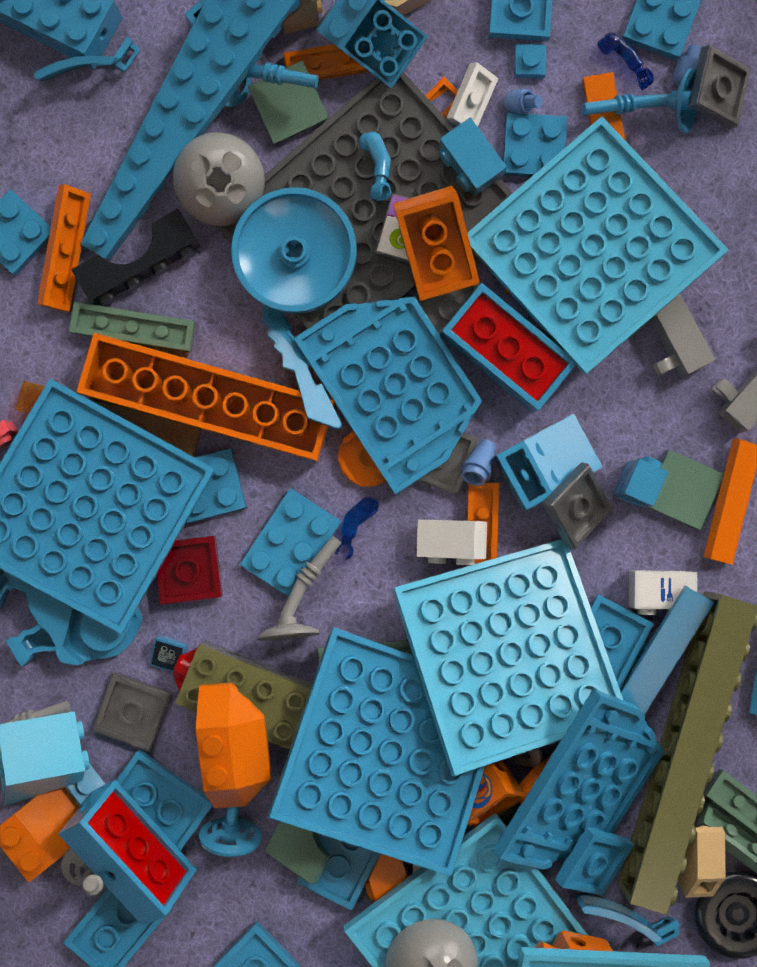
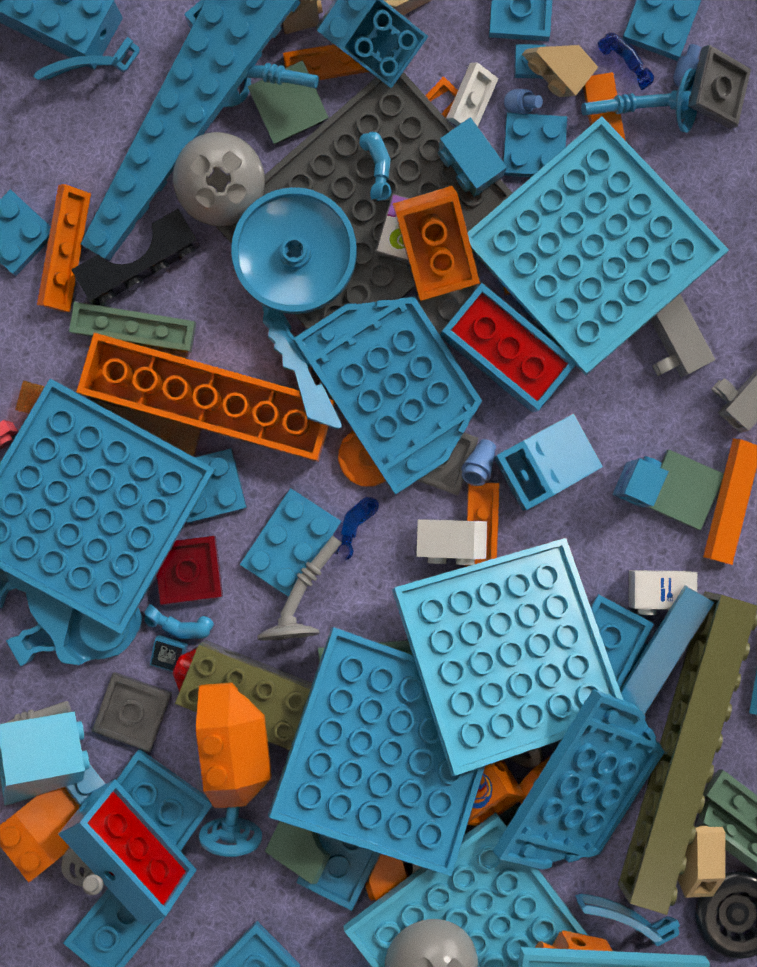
(182, 630): none -> dark azure arm
(562, 67): none -> tan slope
(577, 506): flat silver tile -> none
(594, 861): dark azure plate -> none

